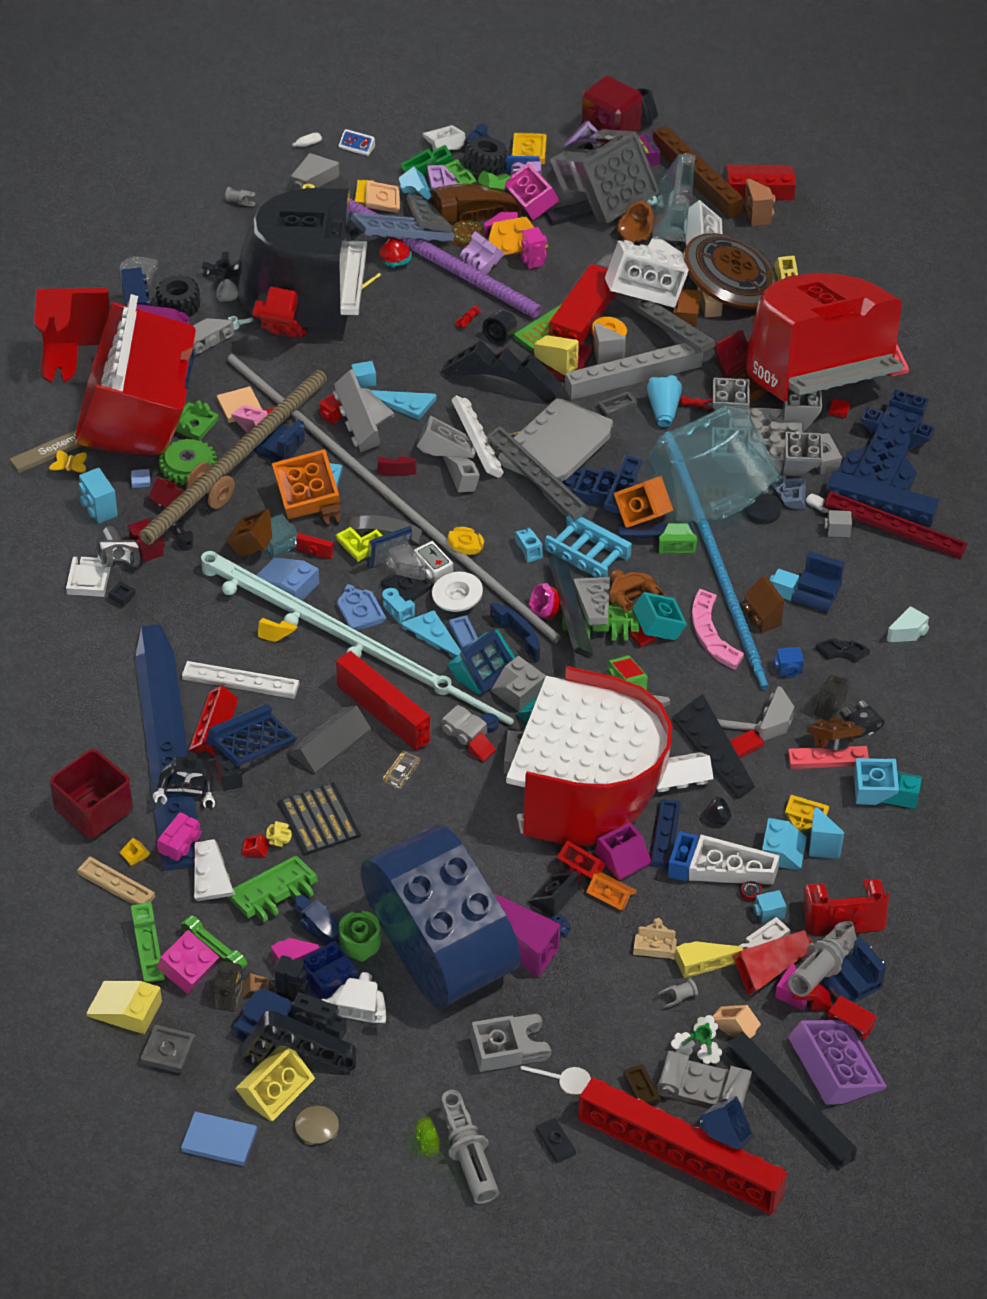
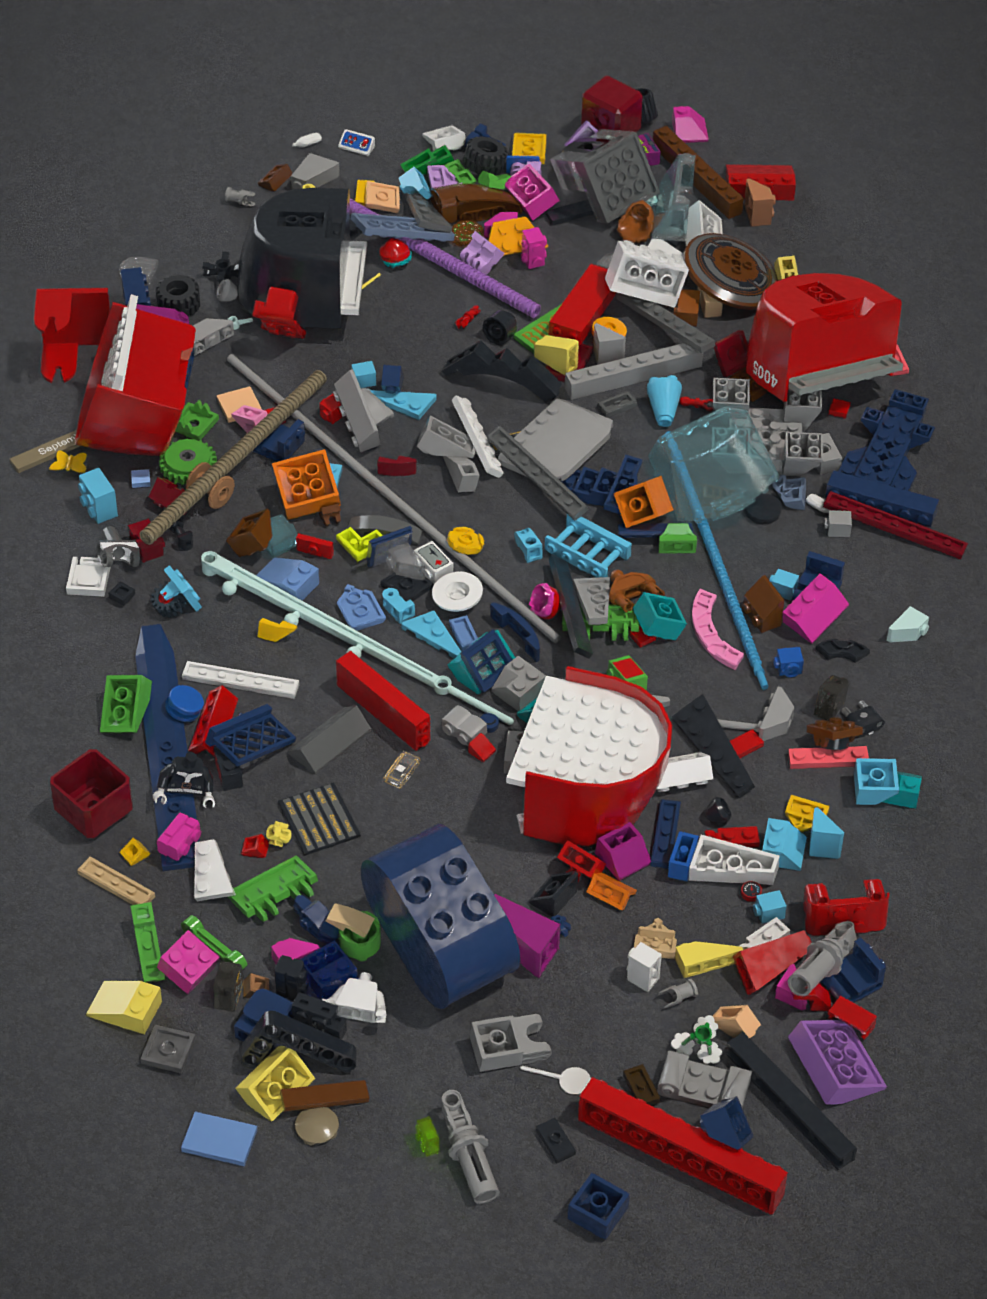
(124, 703): none -> bright green slope
(174, 595): none -> plate
(184, 703): none -> blue head
(275, 177): none -> reddish brown slope
(324, 1095): none -> reddish brown tile
(350, 918): none -> tan slope
(392, 378): none -> dark blue slope
(598, 1206): none -> dark blue brick
(643, 966): none -> white brick
(689, 125): none -> dark pink slope
(738, 835): none -> red plate
(815, 609): none -> dark pink slope

